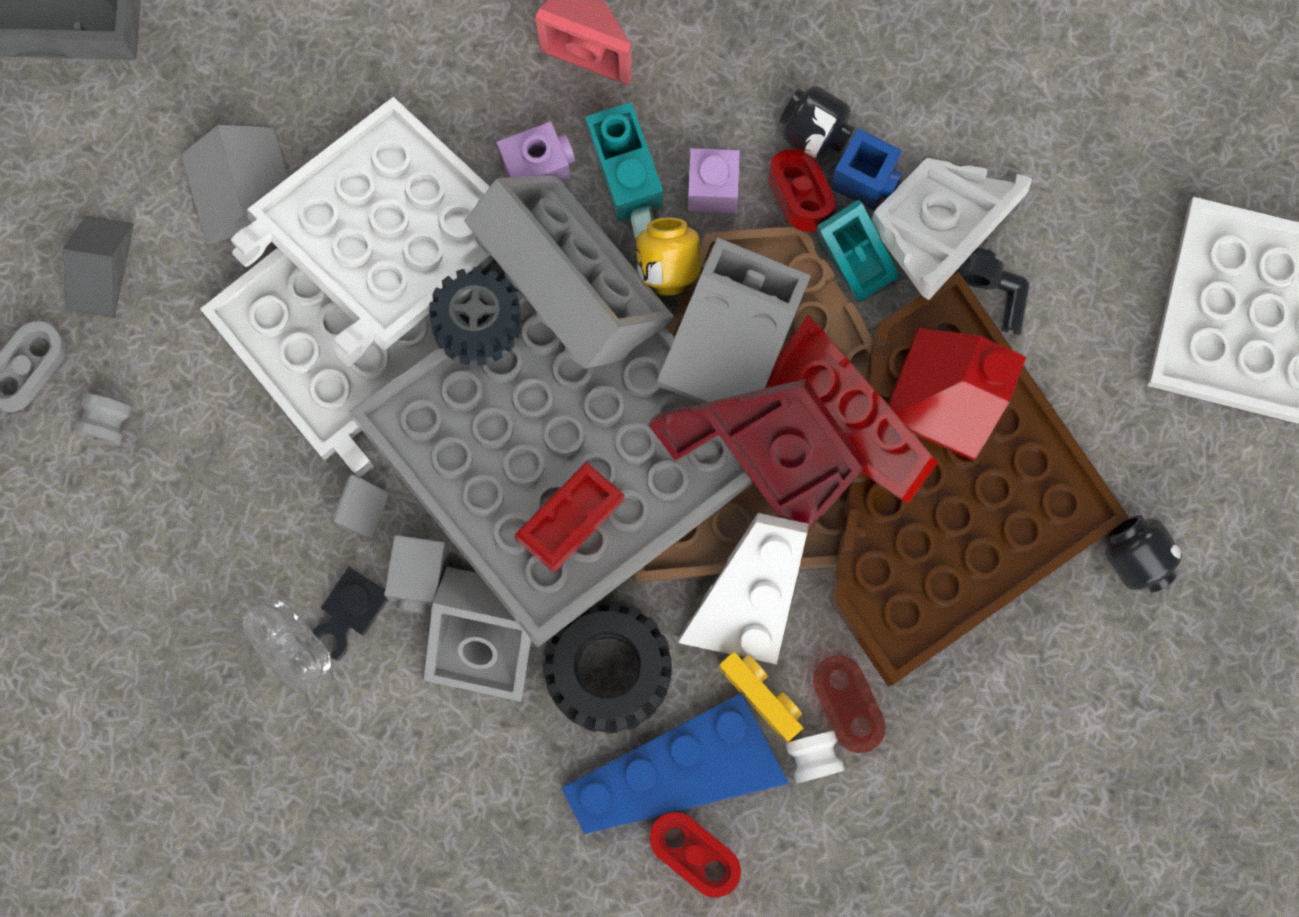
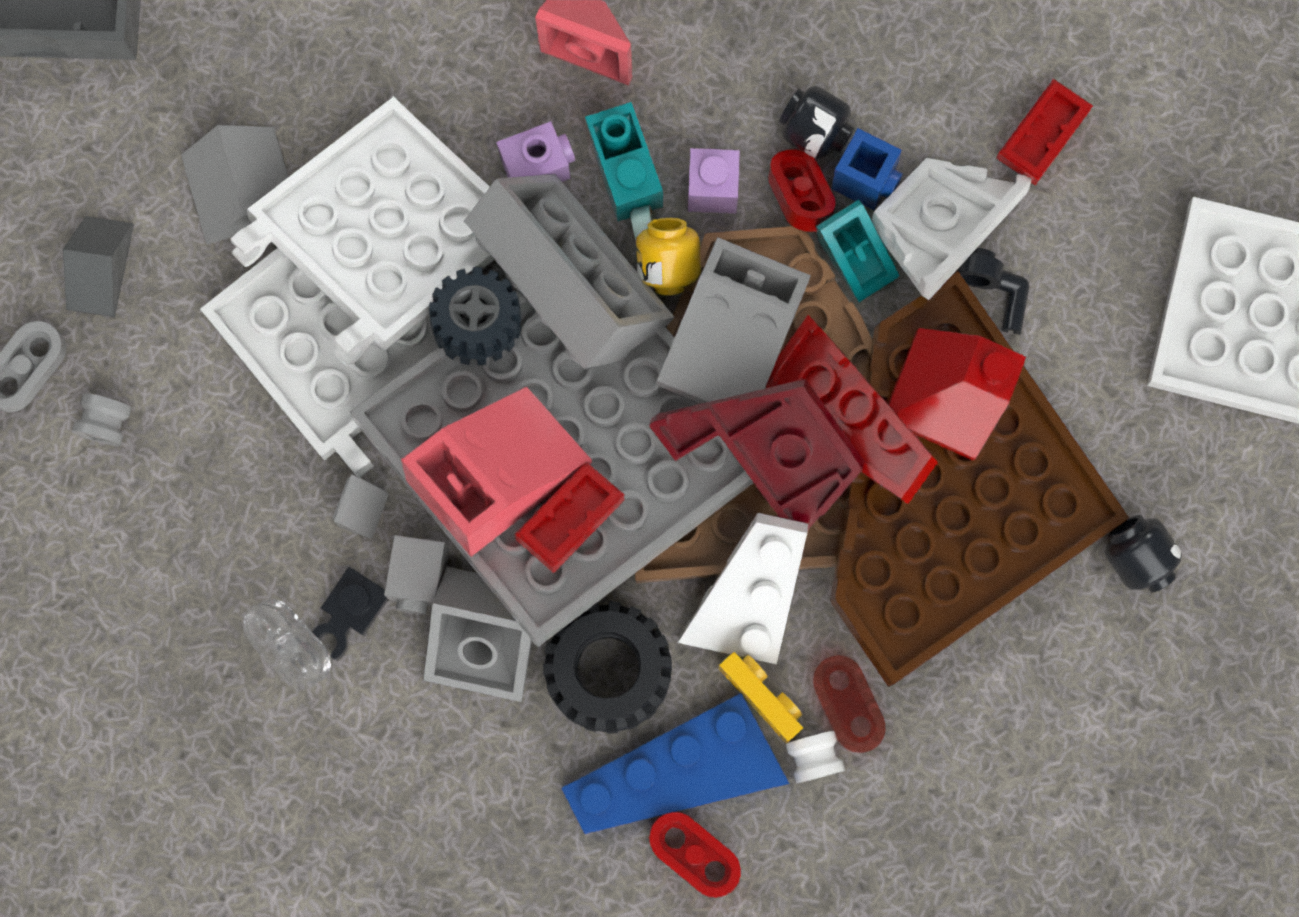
(493, 467): none -> coral slope
(1044, 131): none -> red plate

